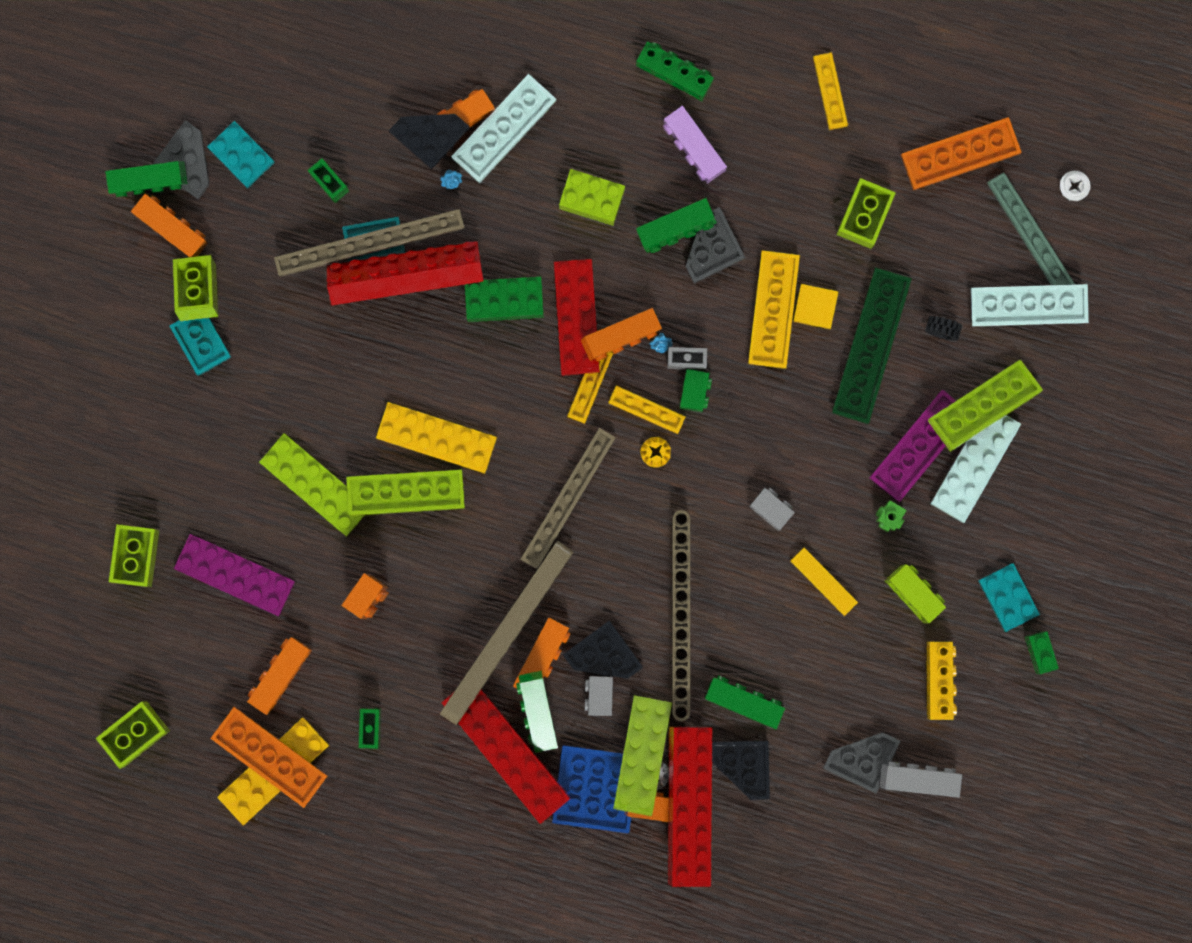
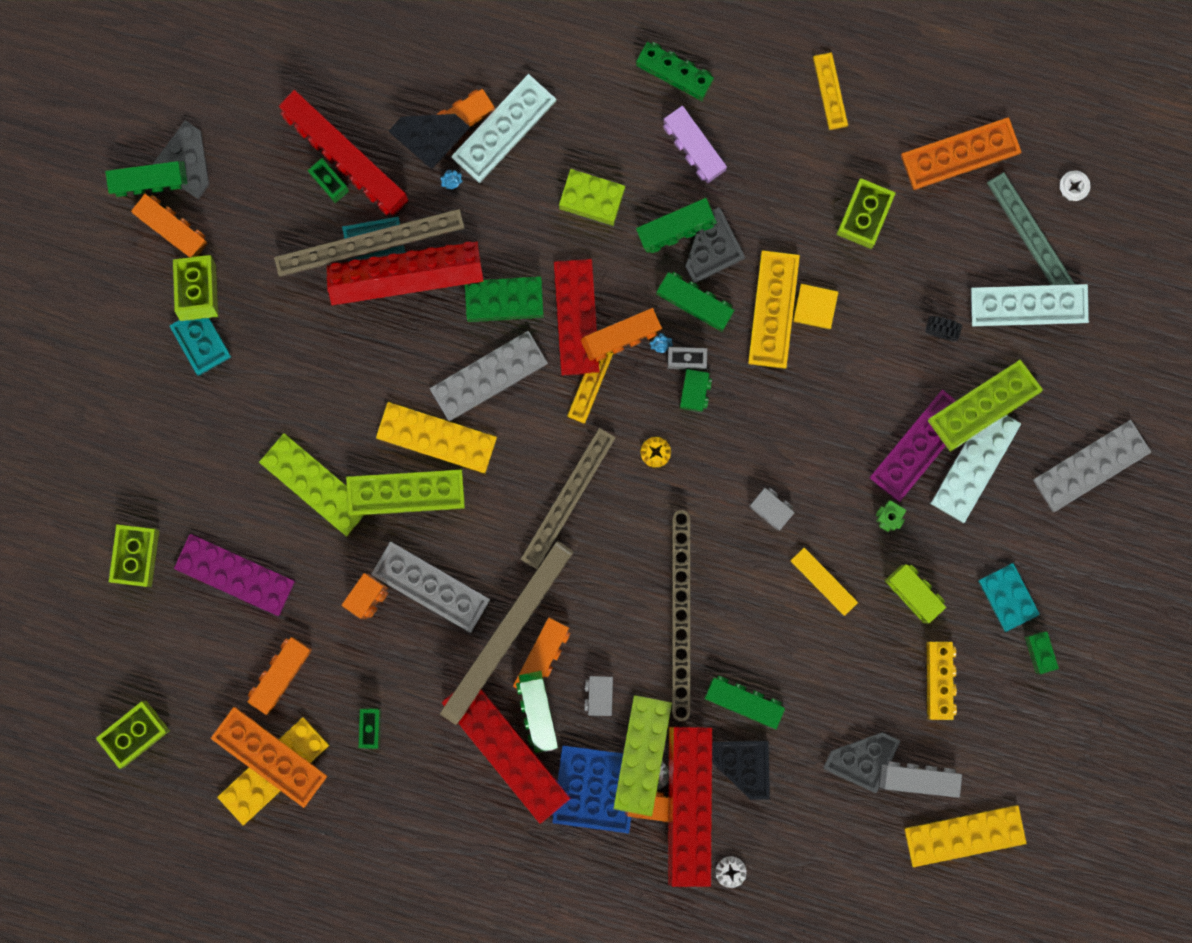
(240, 154): teal plate -> none
(343, 153): none -> red brick
(430, 587): none -> light grey plate
(488, 376): none -> light grey plate
(603, 654): black plate -> none
(646, 409): yellow tile -> none
(694, 301): none -> green brick
(723, 867): none -> white gear
(871, 345): dark green plate -> none
(965, 836): none -> yellow plate
(1091, 466): none -> light grey plate

